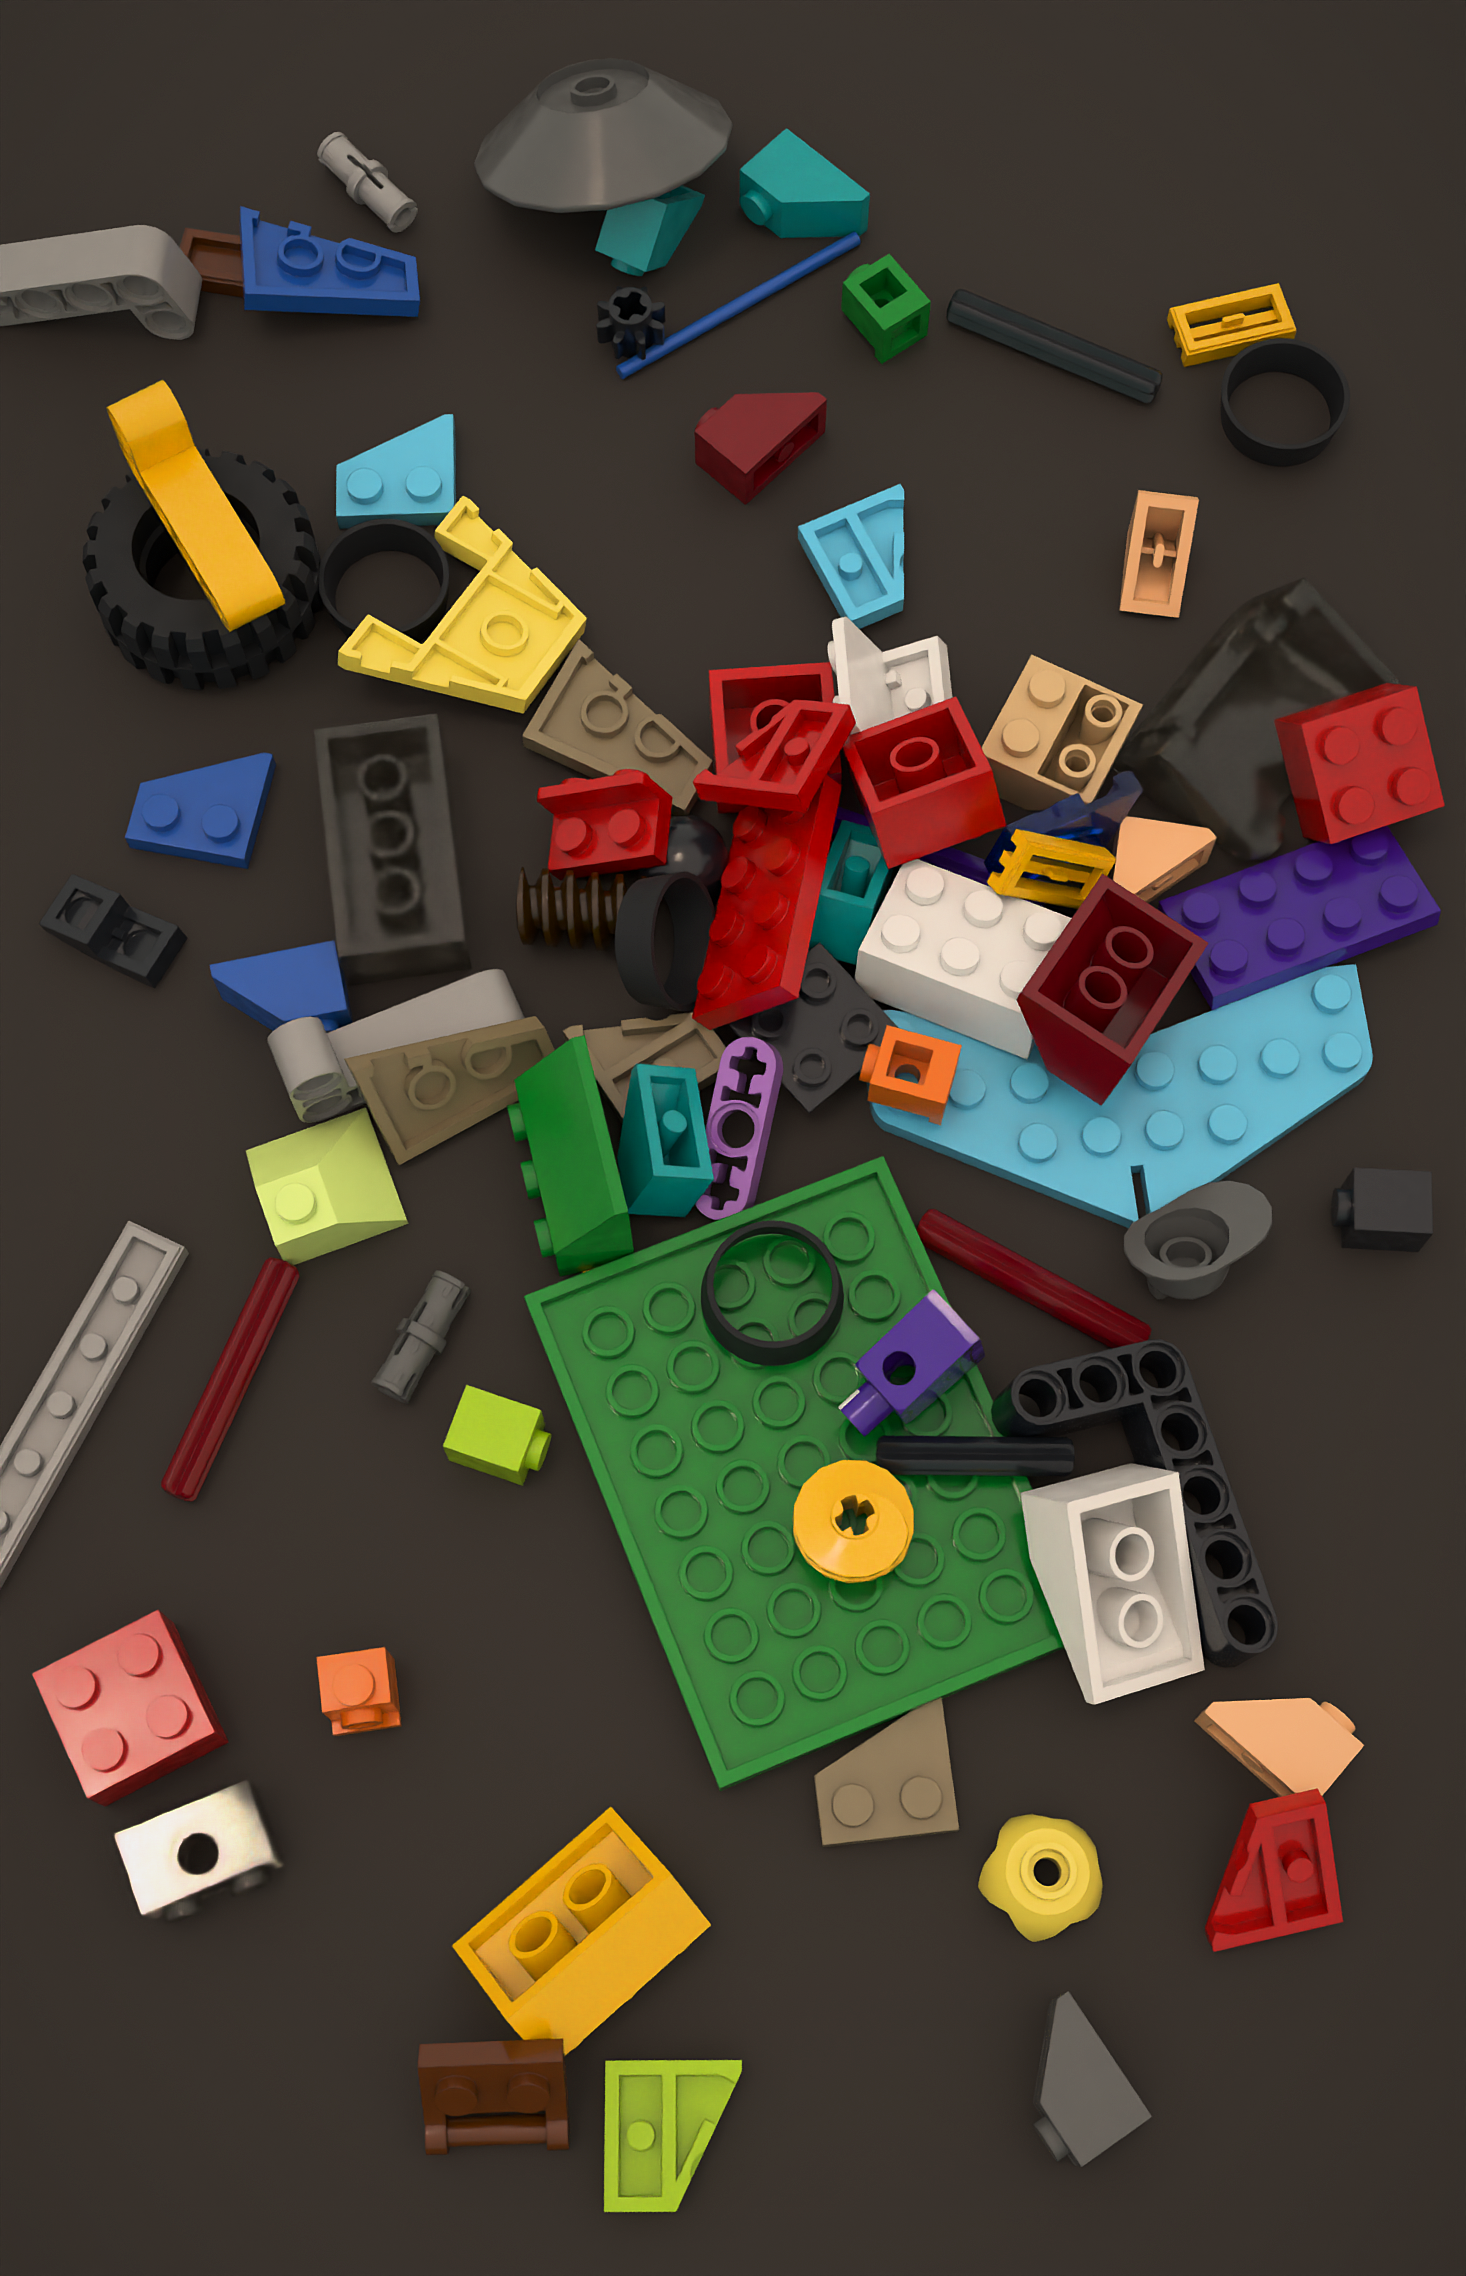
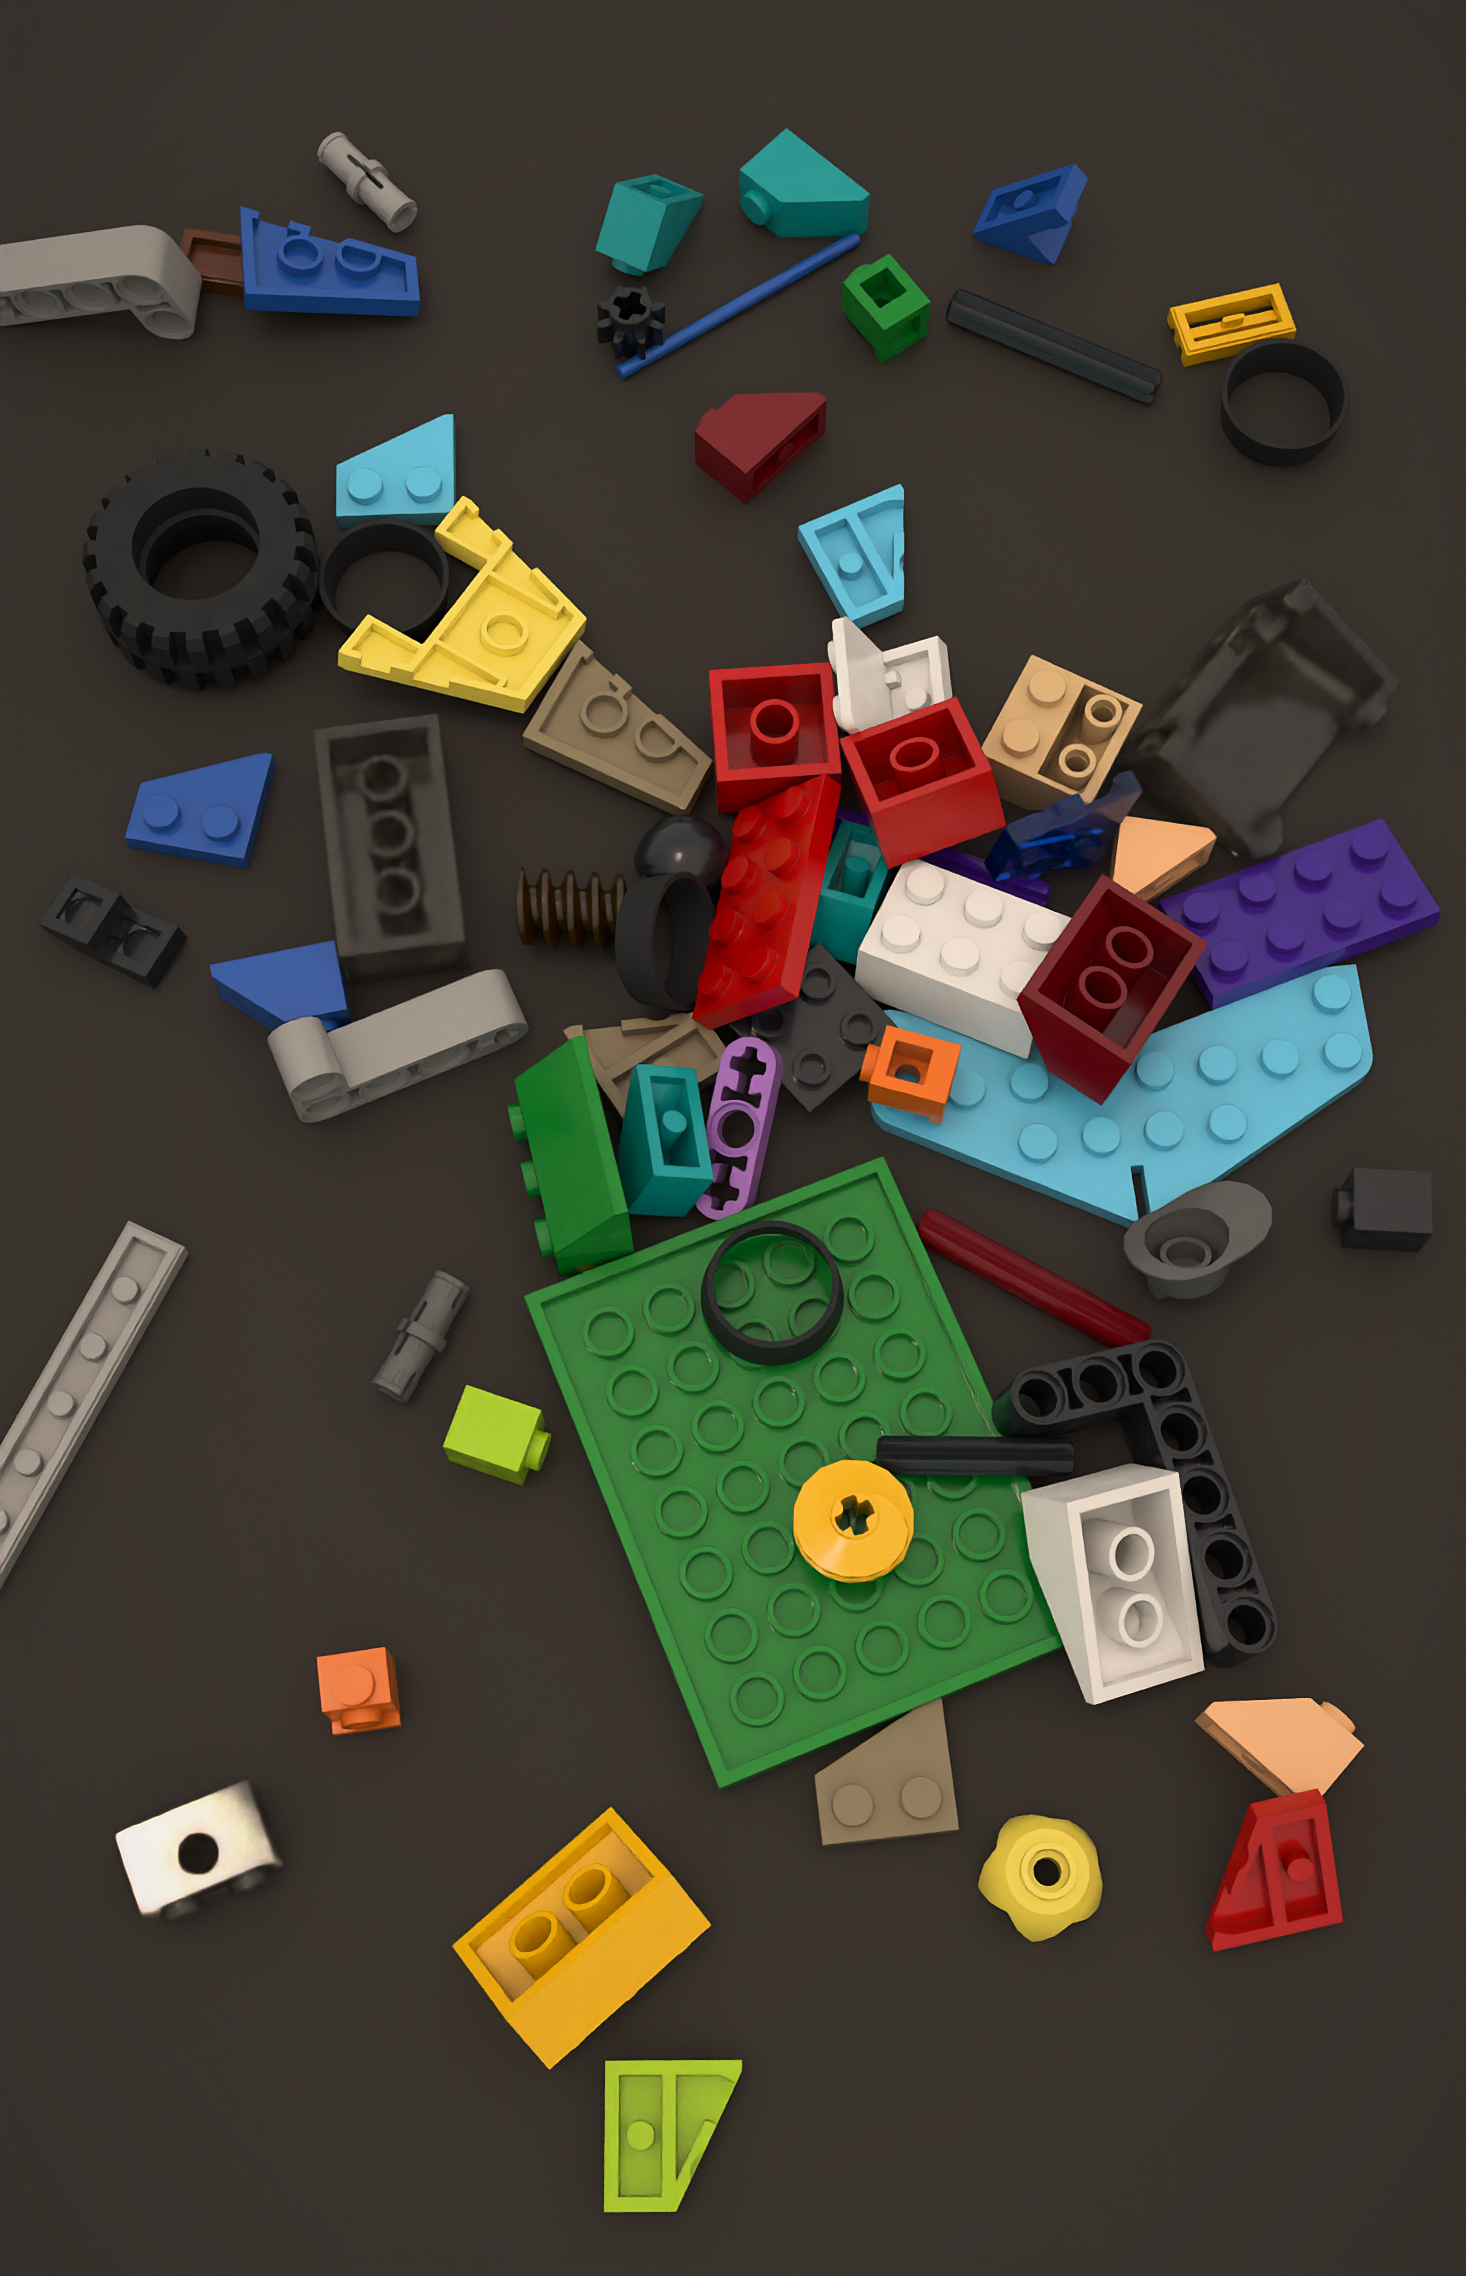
(130, 1708): brick -> none
(193, 506): yellow beam -> none
(230, 1380): dark red axle -> none
(325, 1187): yellowish green slope -> none
(446, 1083): dark tan wing -> none
(494, 2079): reddish brown plate -> none
(602, 139): dark grey dish -> none
(607, 823): red bracket -> none
(783, 760): red wing -> none
(929, 1340): dark purple torso -> none
(1022, 860): yellow tile -> none
(1033, 214): none -> blue slope
(1081, 2089): dark grey slope -> none
(1157, 553): light nougat slope -> none
(1359, 762): red brick -> none

